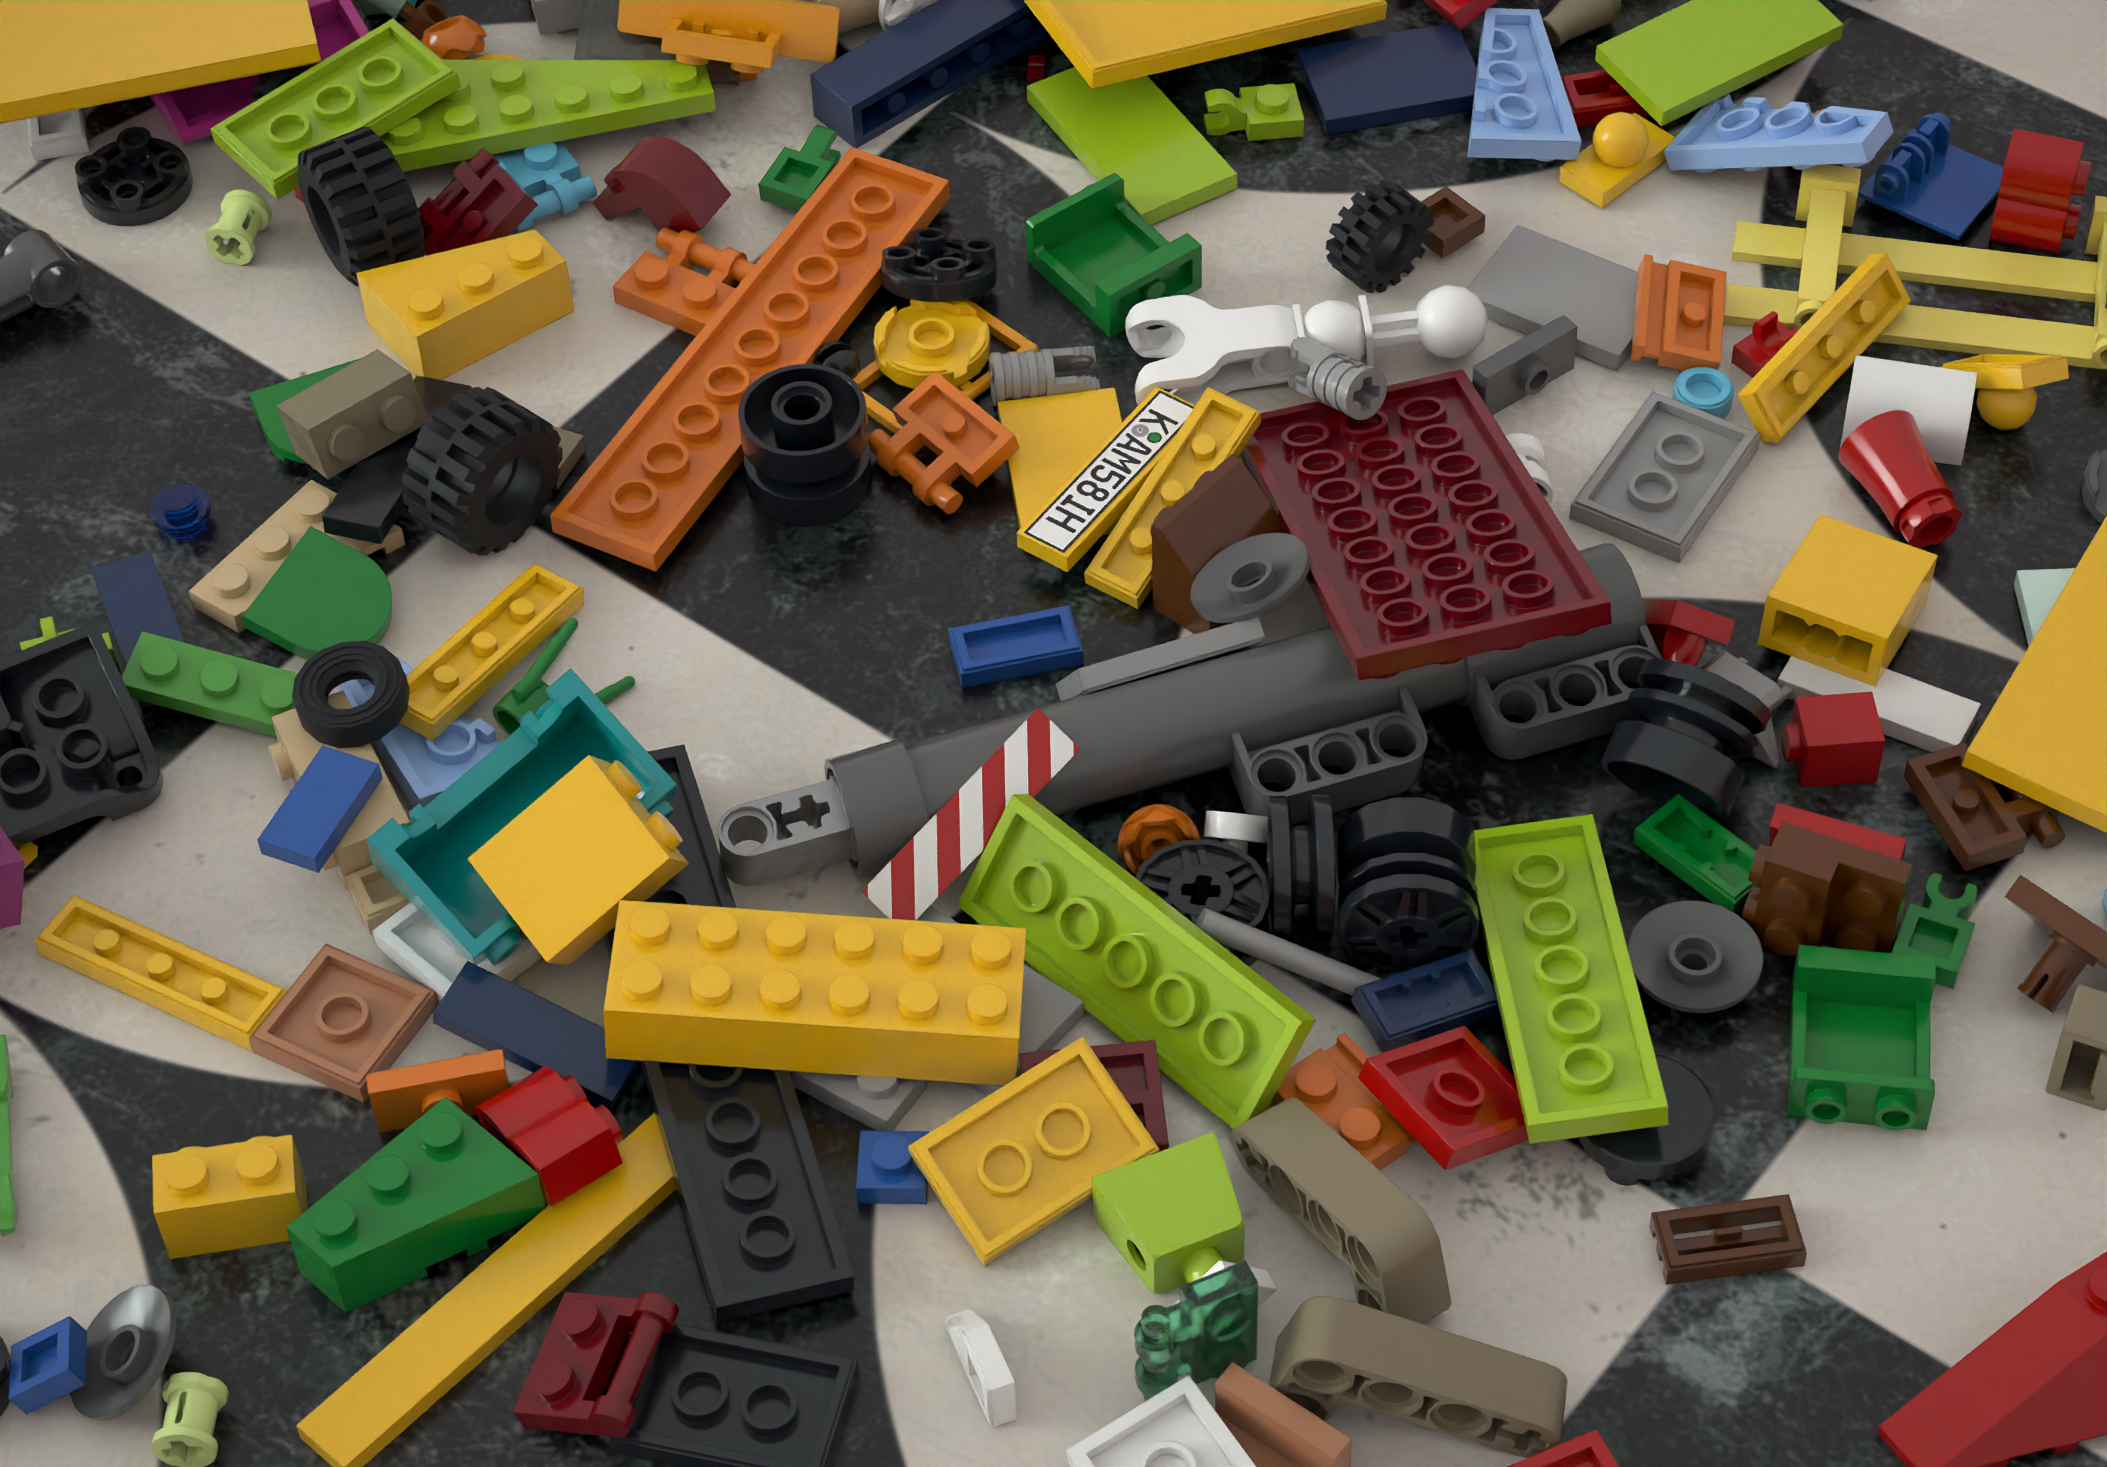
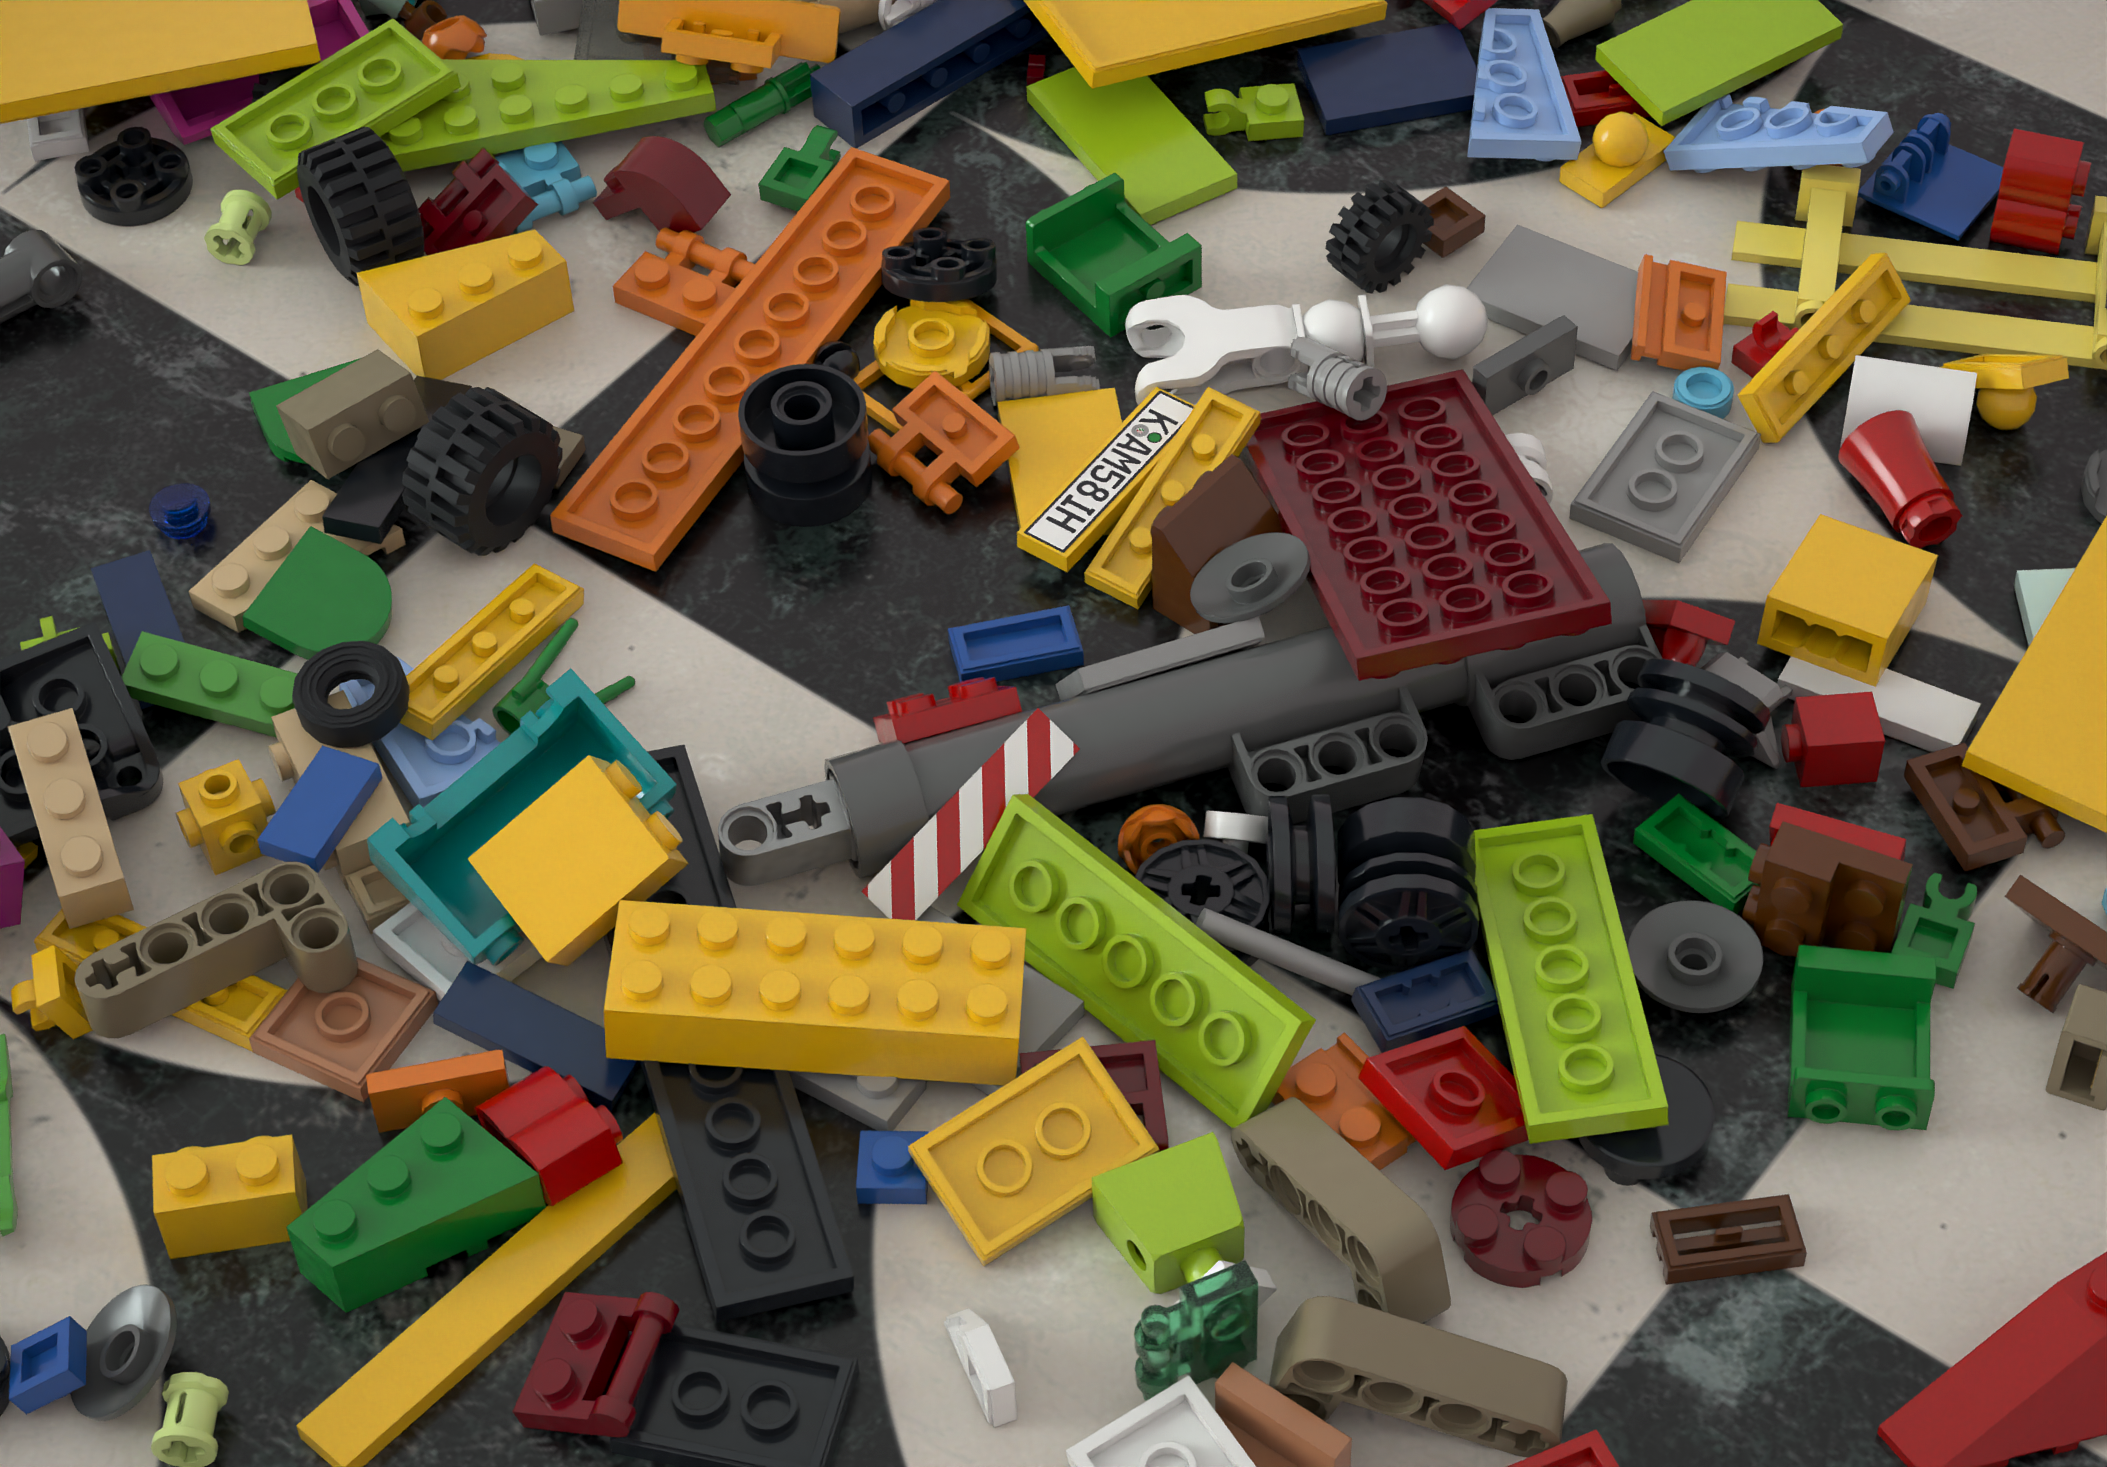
(52, 994): none -> yellow tile
(70, 818): none -> tan brick
(216, 945): none -> dark tan beam
(225, 815): none -> yellow brick
(758, 106): none -> green piece
(968, 704): none -> red plate
(1525, 1184): none -> dark red plate

